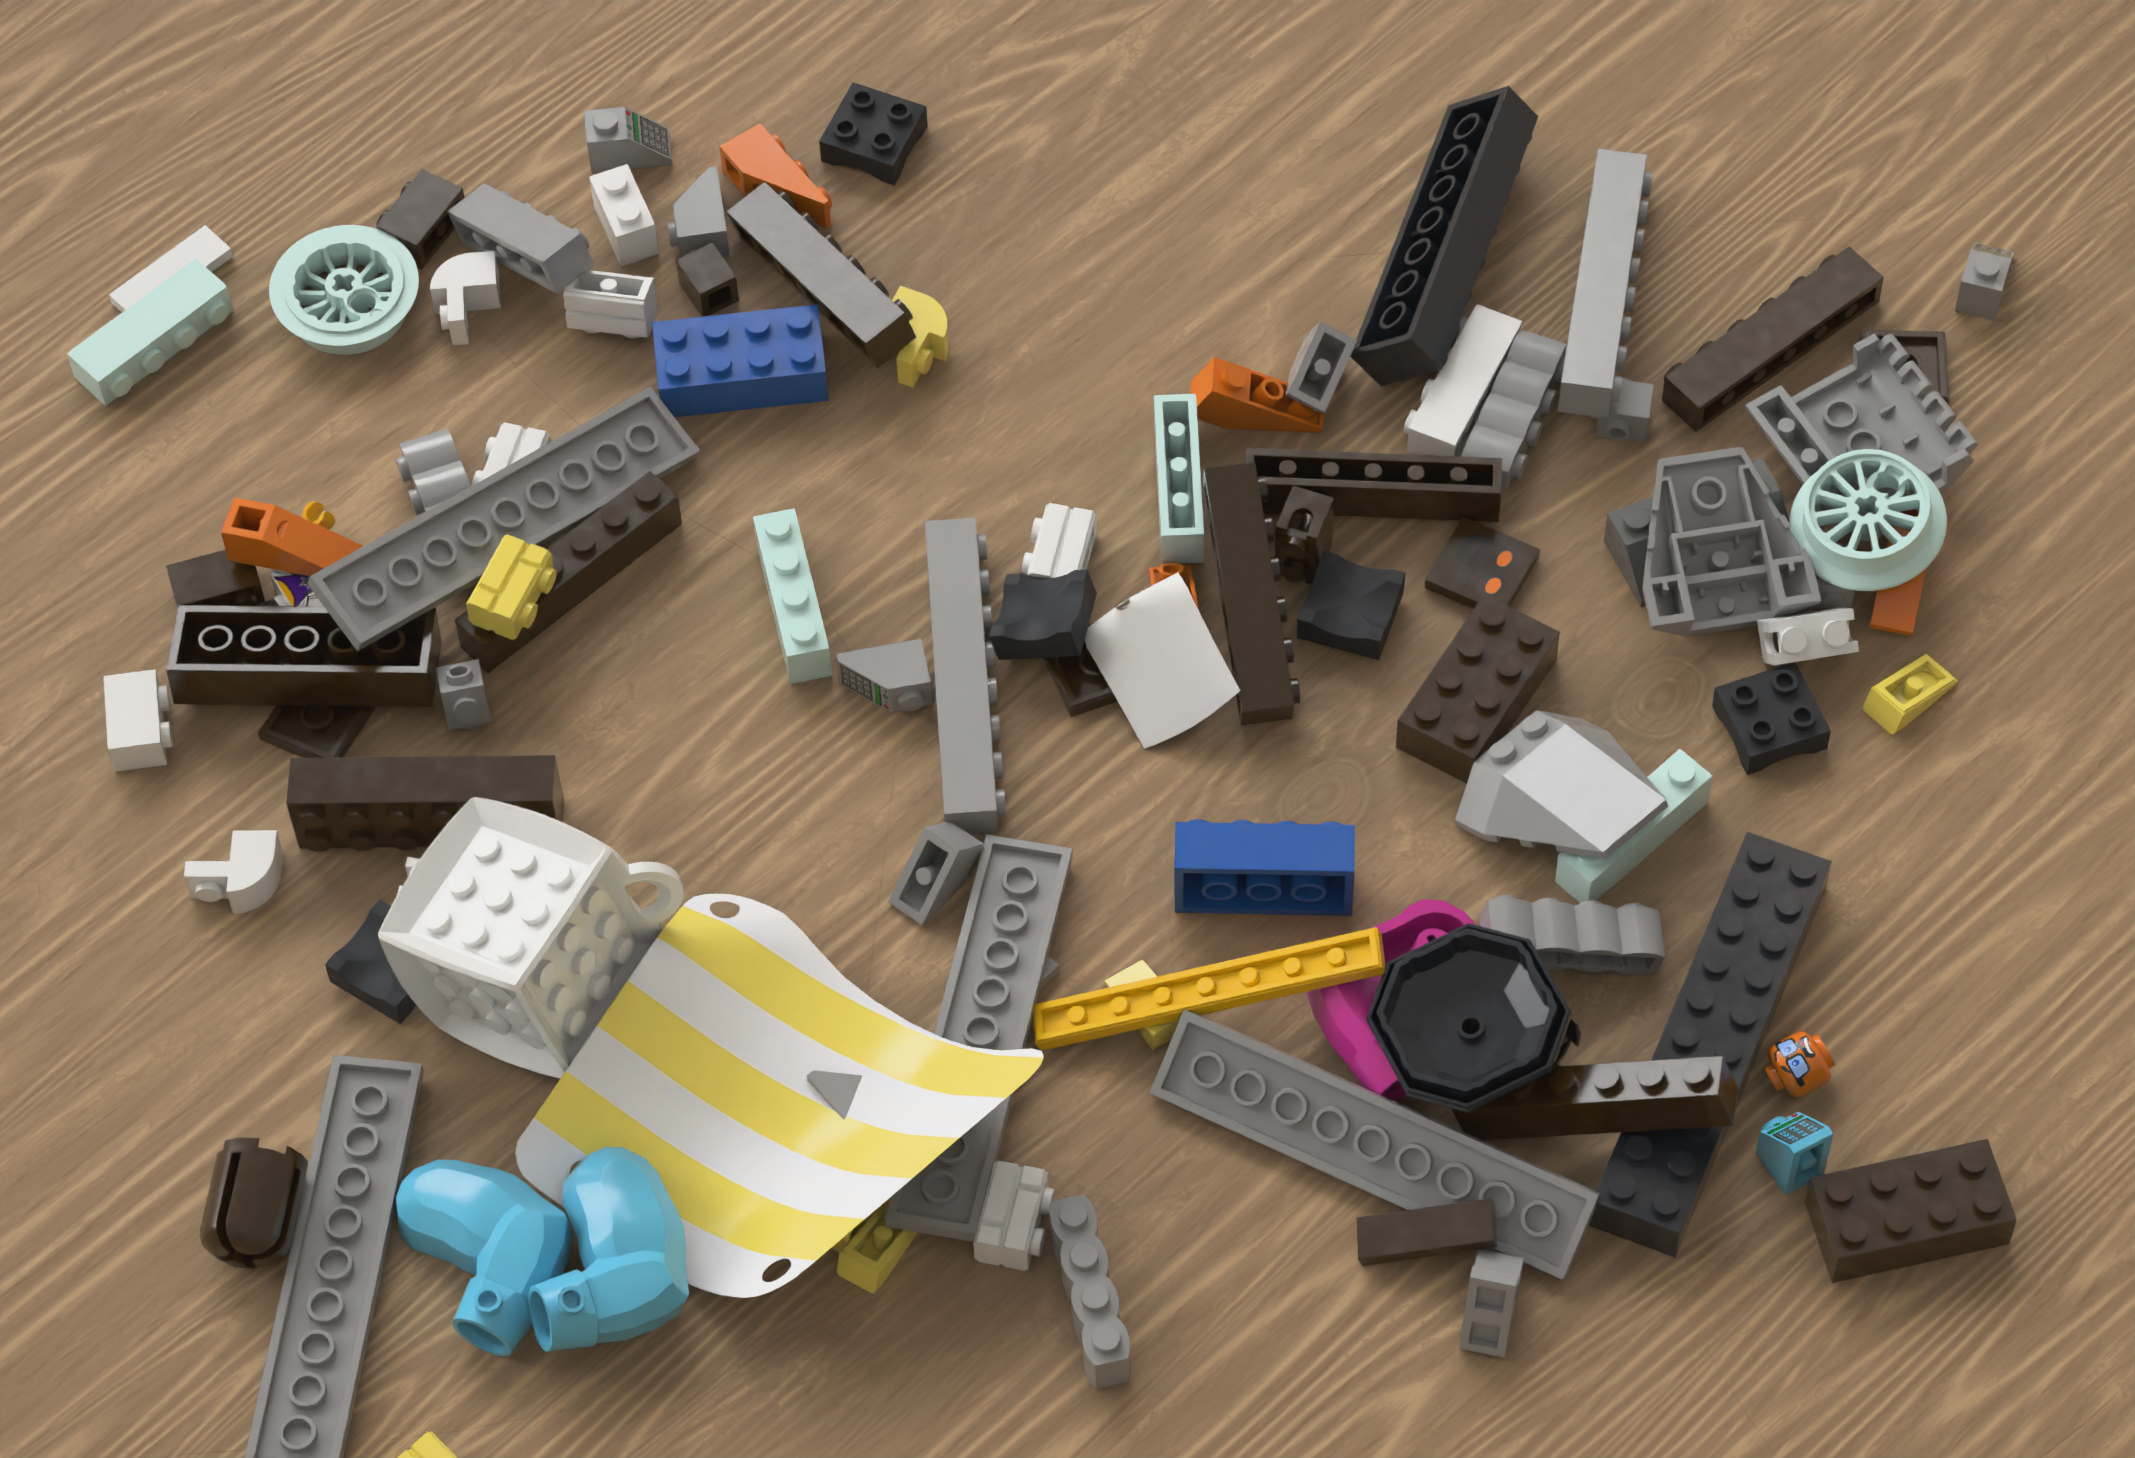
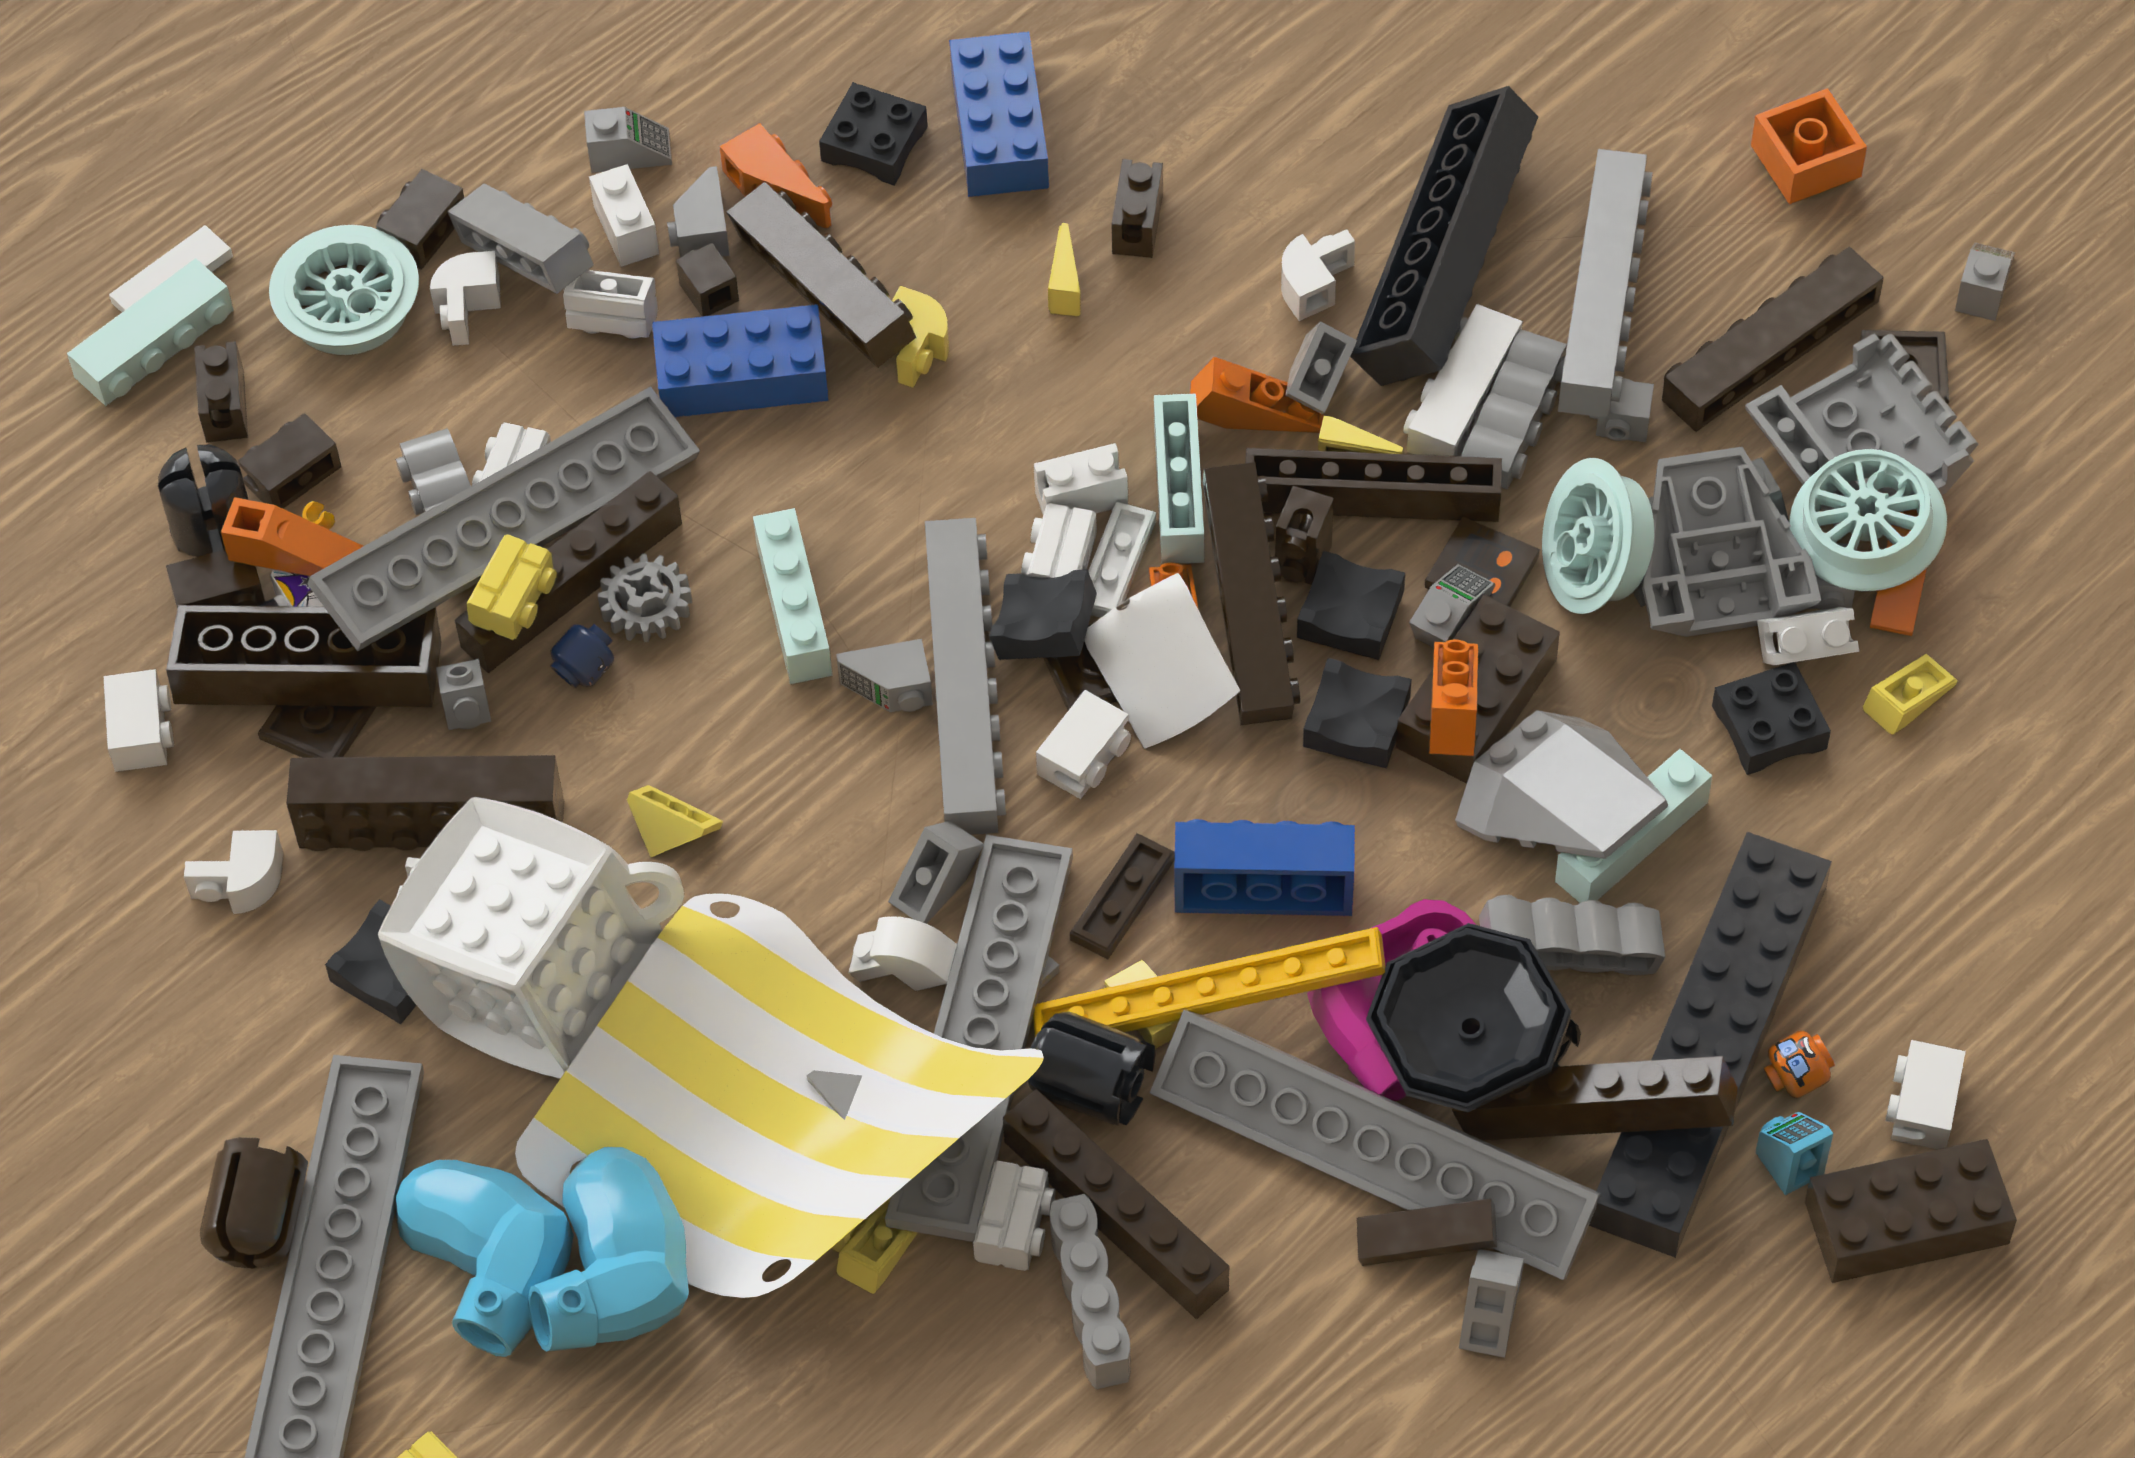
(191, 506): none -> black cylinder
(221, 389): none -> dark brown brick
(290, 462): none -> dark brown brick
(582, 655): none -> dark blue head
(645, 597): none -> light grey gear
(667, 820): none -> light yellow slope
(906, 949): none -> white brick
(999, 114): none -> brick
(1063, 282): none -> light yellow slope
(1082, 480): none -> white brick
(1083, 745): none -> white brick
(1091, 1067): none -> black cylinder
(1119, 555): none -> white tile
(1122, 896): none -> dark brown tile
(1122, 1205): none -> dark brown brick
(1139, 205): none -> dark brown brick
(1308, 272): none -> white brick
(1344, 437): none -> light yellow slope
(1356, 714): none -> black brick
(1448, 605): none -> light grey slope
(1454, 698): none -> orange slope
(1596, 536): none -> light aqua piece
(1808, 146): none -> orange brick
(1927, 1095): none -> white brick

